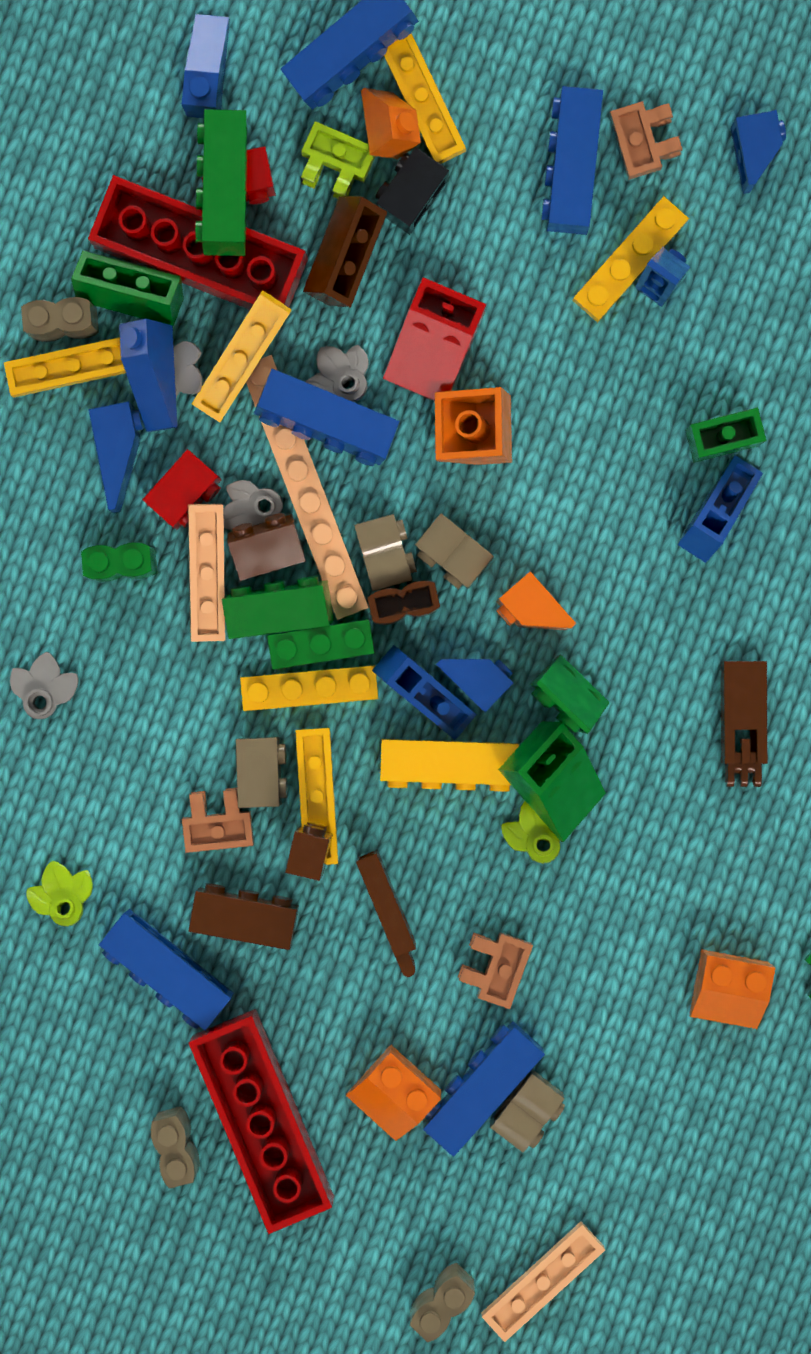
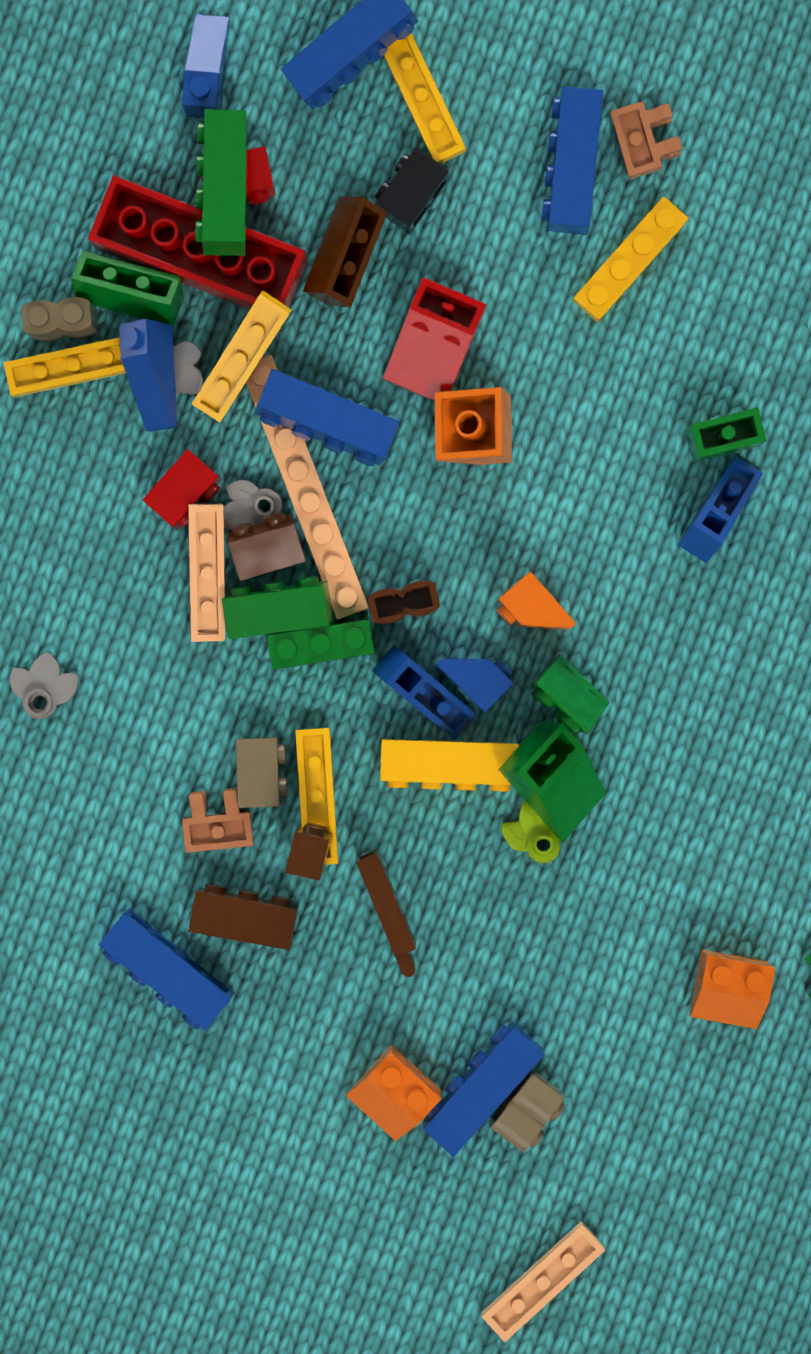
(60, 888): lime plate -> none
(117, 444): blue slope -> none
(127, 560): green brick -> none
(171, 1139): dark tan brick -> none
(261, 1121): red brick -> none
(309, 688): yellow plate -> none
(336, 151): lime plate -> none
(339, 368): light grey plate -> none
(384, 552): dark tan brick -> none
(389, 124): orange slope -> none
(448, 1298): dark tan brick -> none
(453, 551): dark tan brick -> none
(503, 971): nougat plate -> none
(662, 275): blue slope -> none
(744, 709): reddish brown hinge -> none
(755, 144): blue slope -> none

